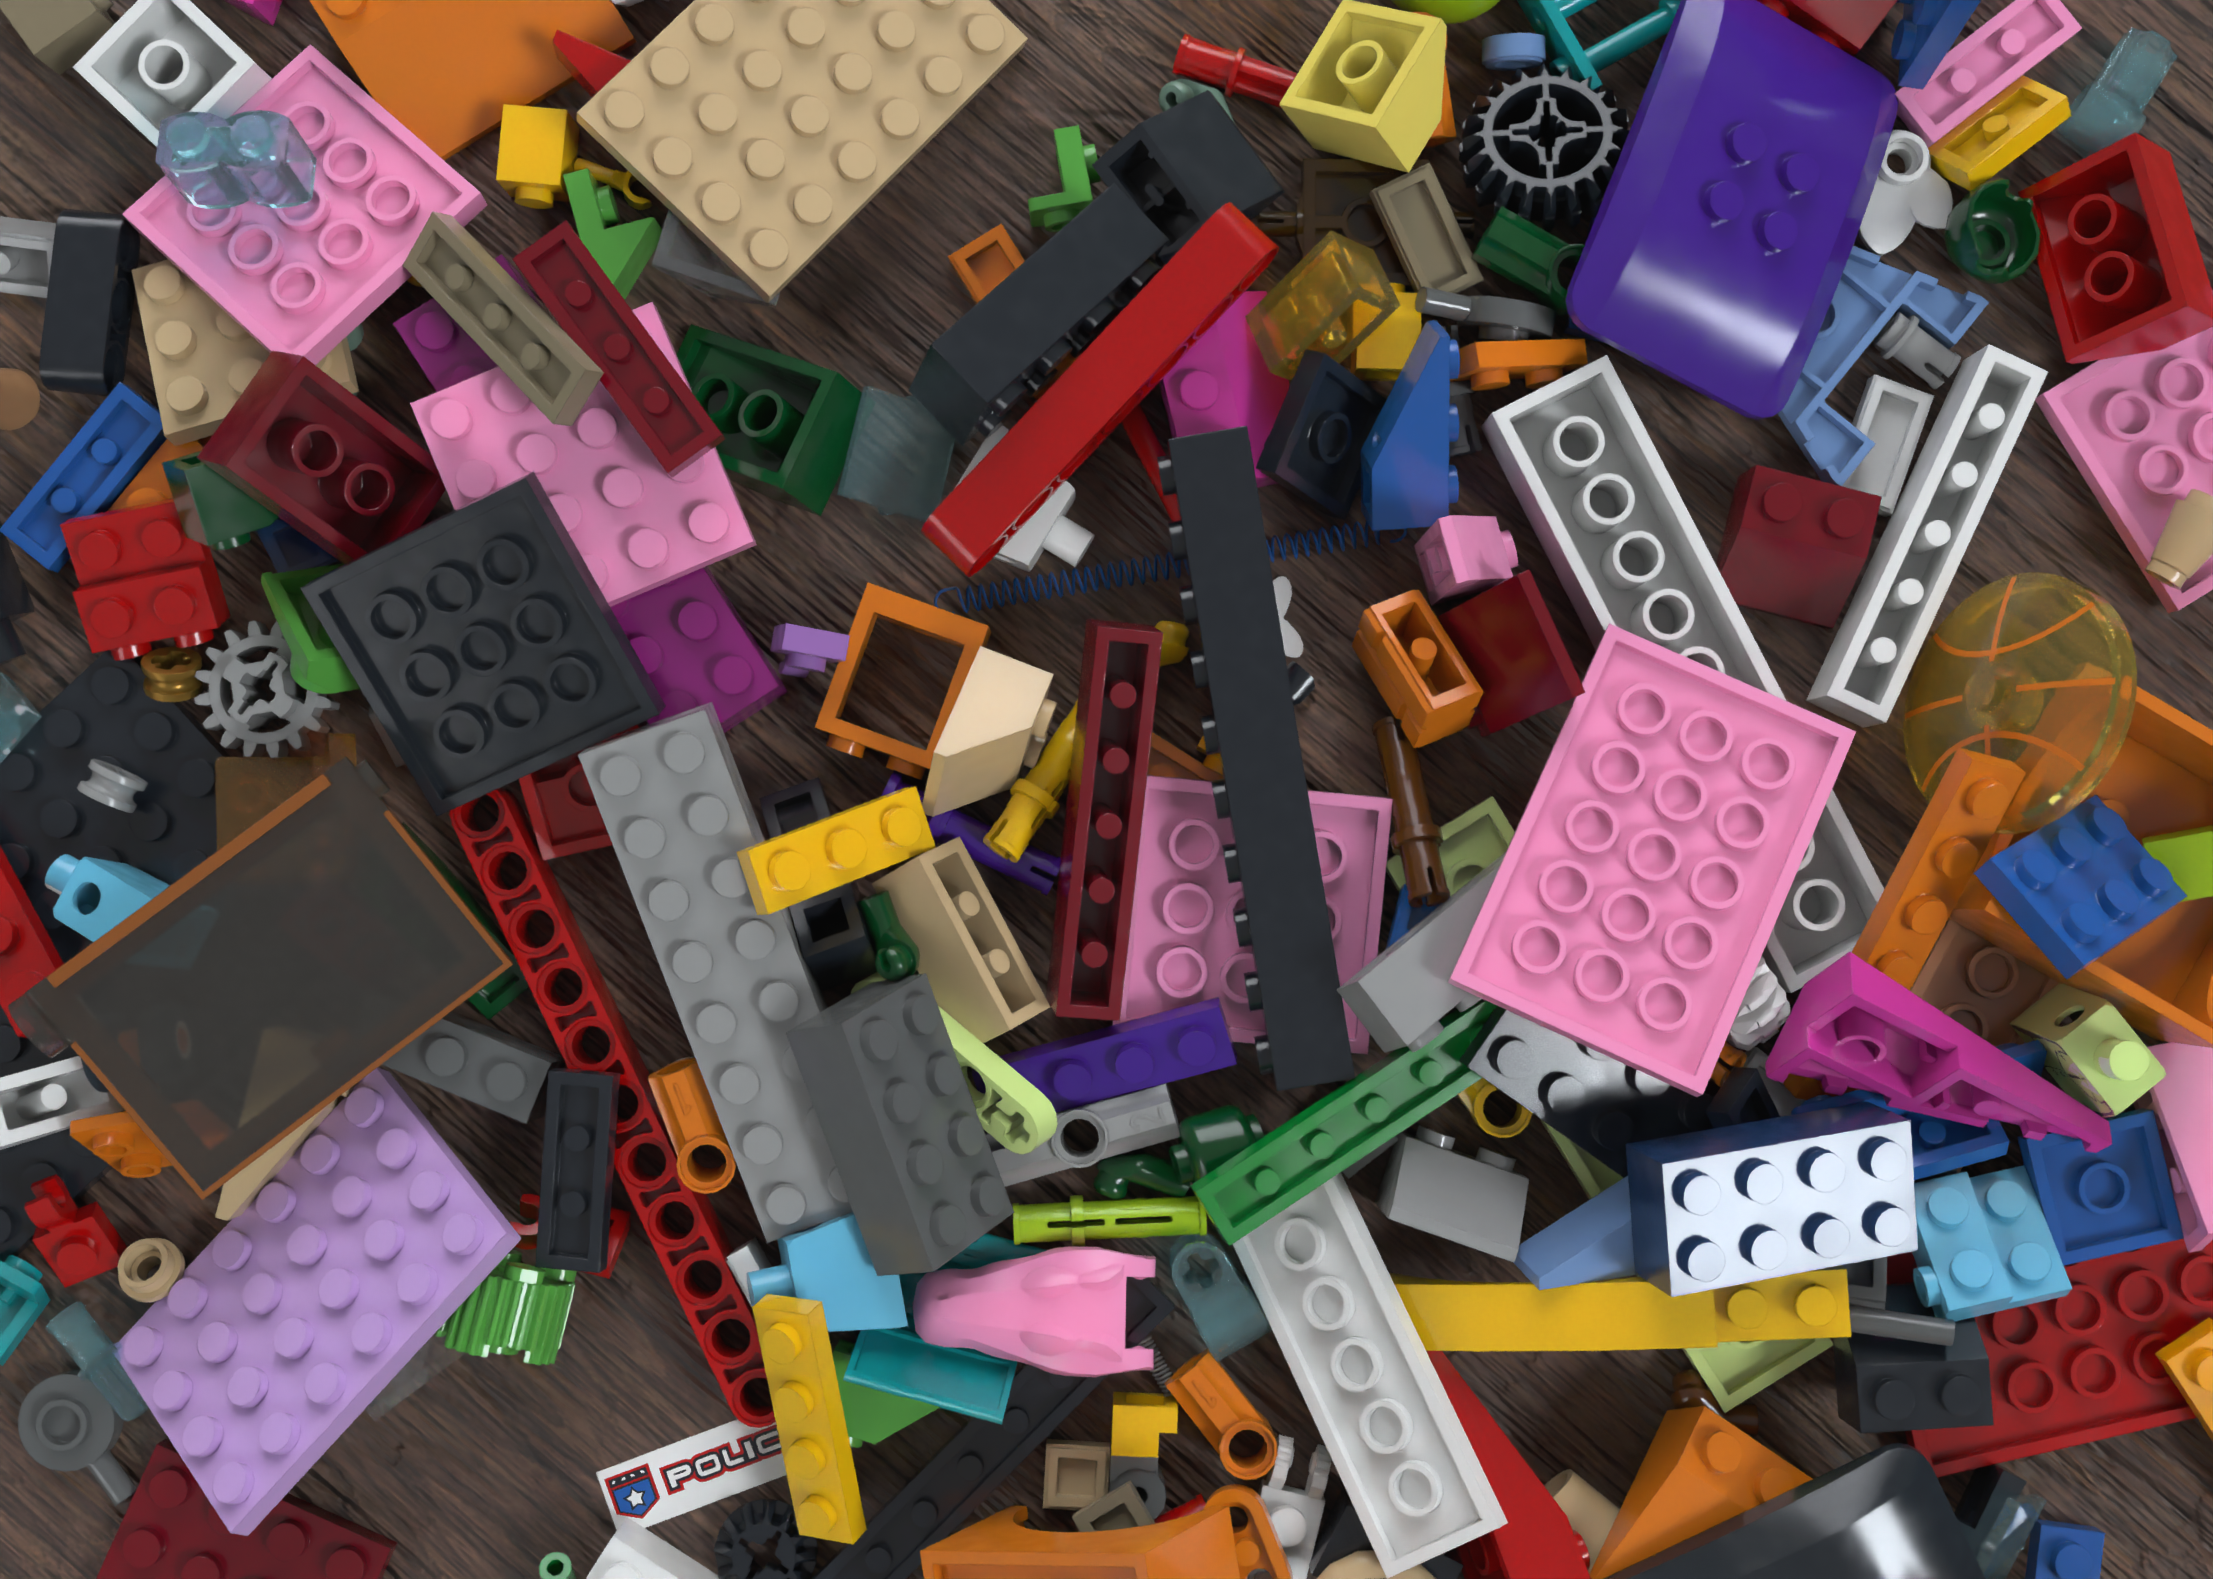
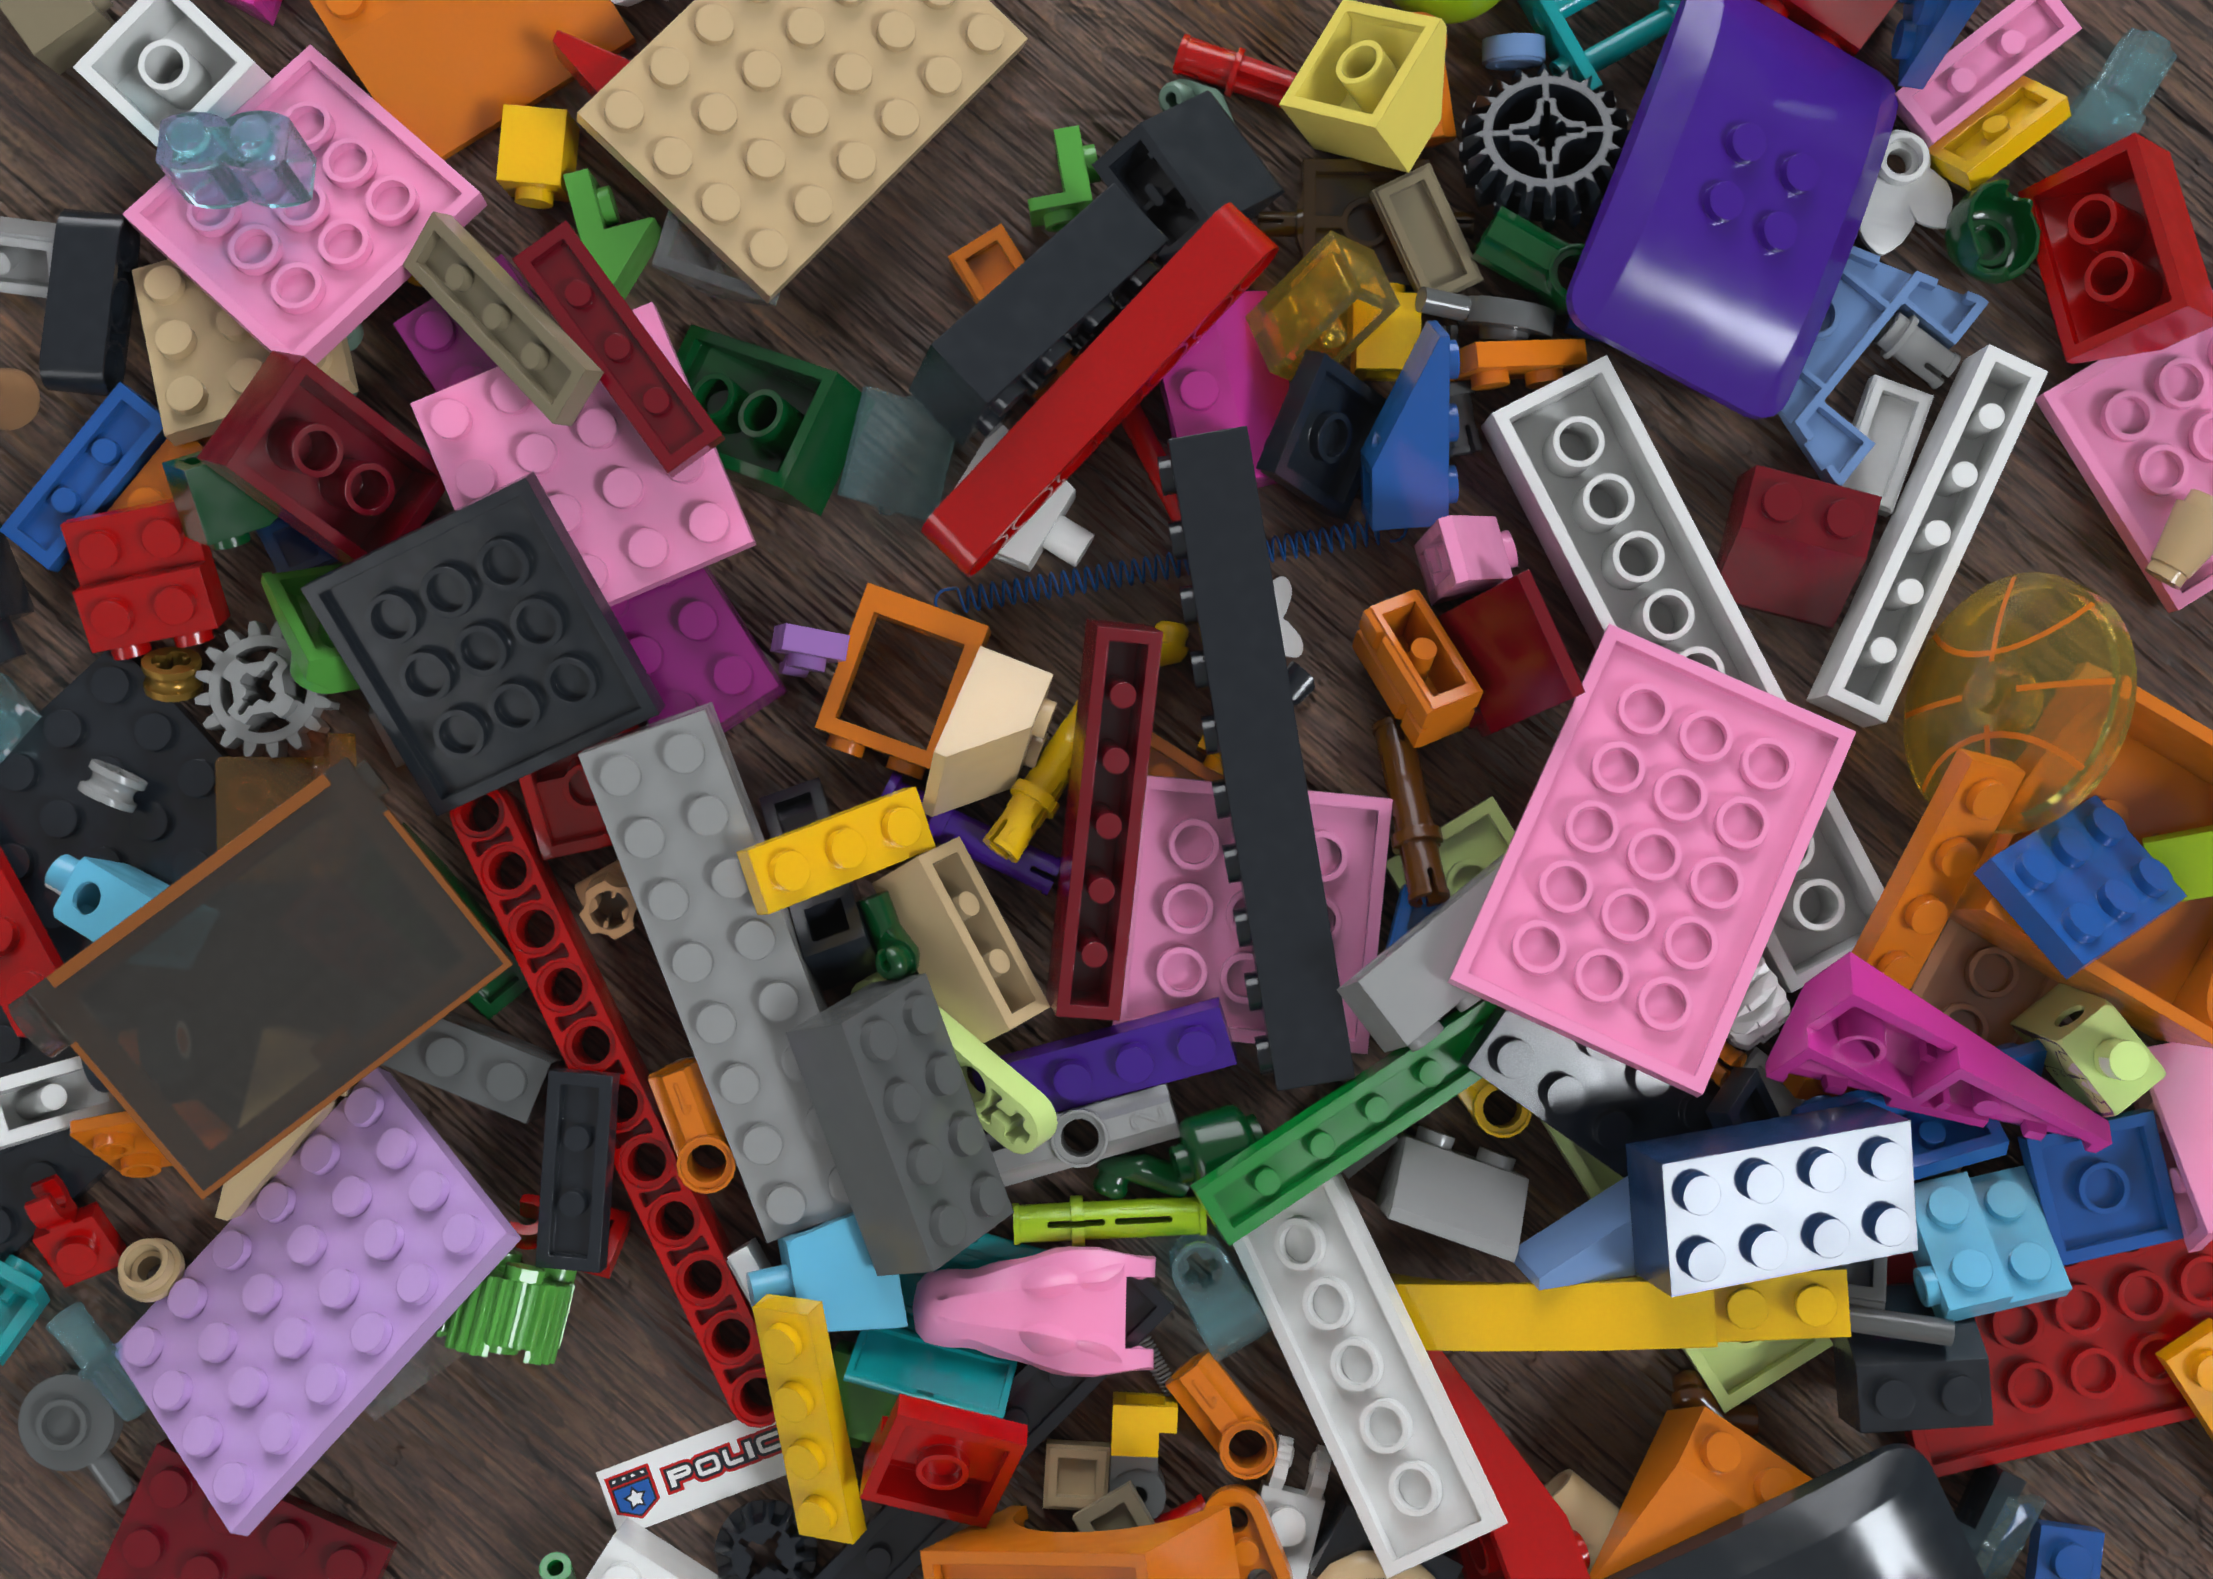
(607, 902): none -> medium nougat piece
(616, 179): yellow hand -> none
(942, 1460): none -> red plate

